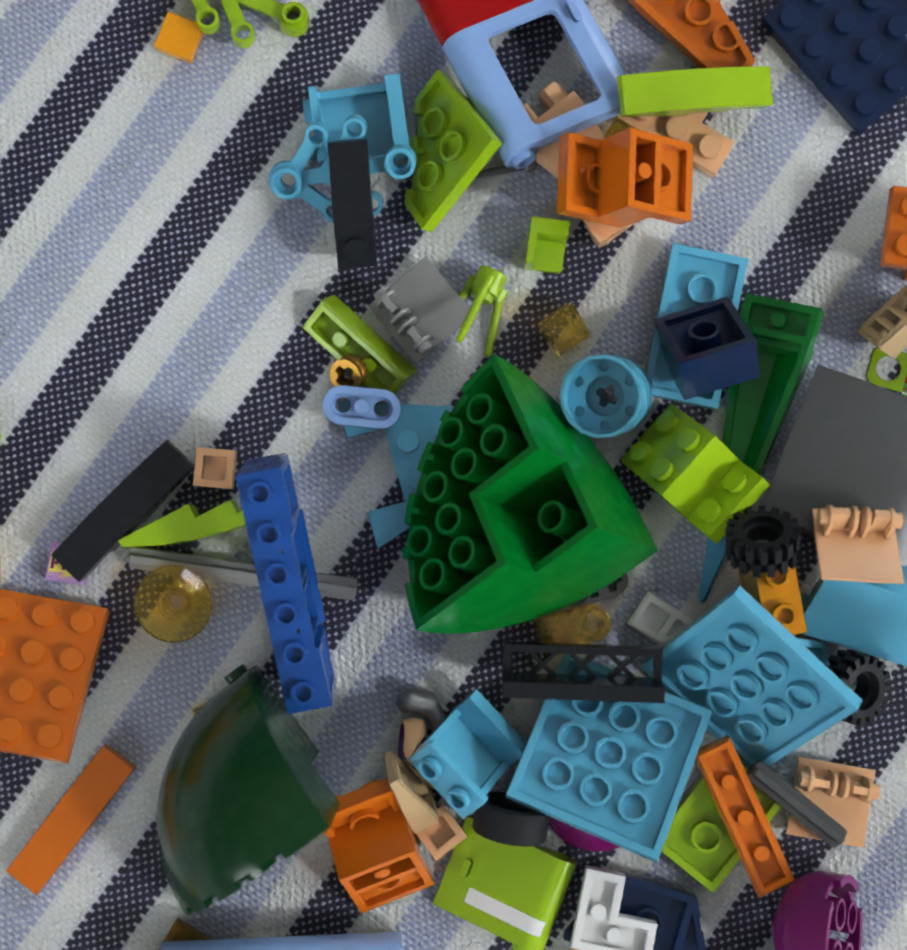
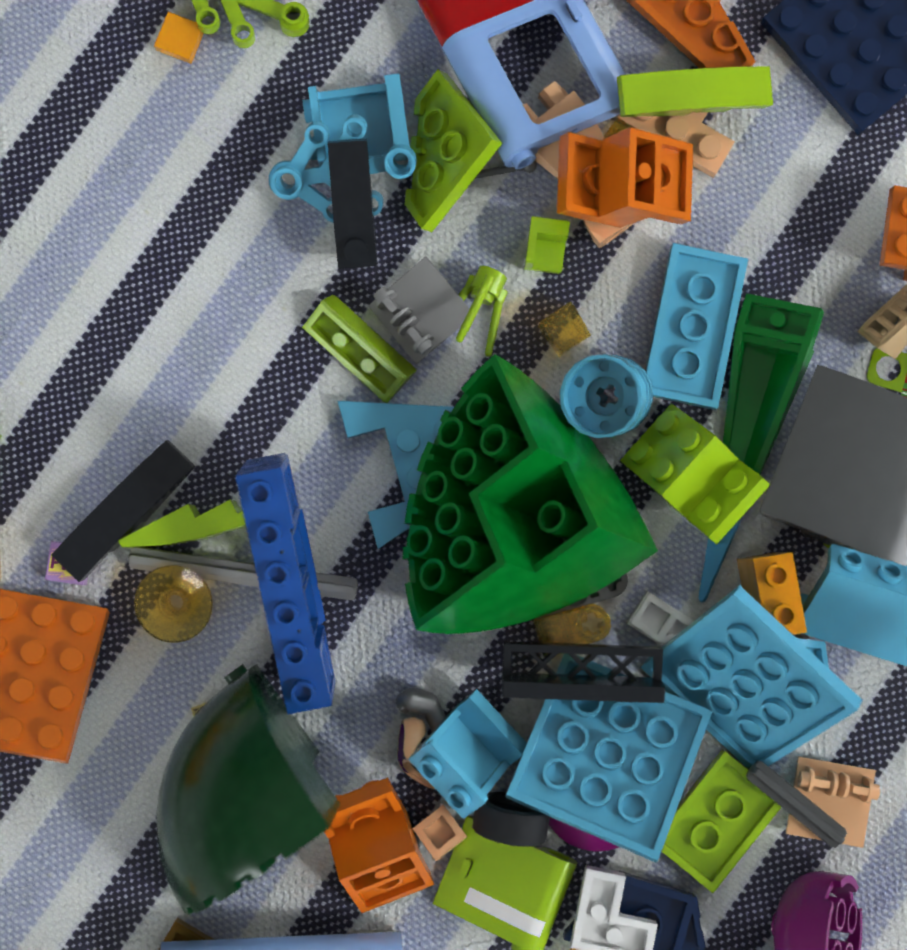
(71, 819): orange tile -> none
(215, 468): light nougat plate -> none
(358, 377): pearl gold bush -> none
(362, 406): light blue plate -> none
(411, 794): tan slope -> none
(708, 347): dark blue slope -> none
(743, 816): orange tile -> none
(762, 525): black tyre -> none
(858, 544): light nougat hinge -> none
(869, 685): black tyre -> none

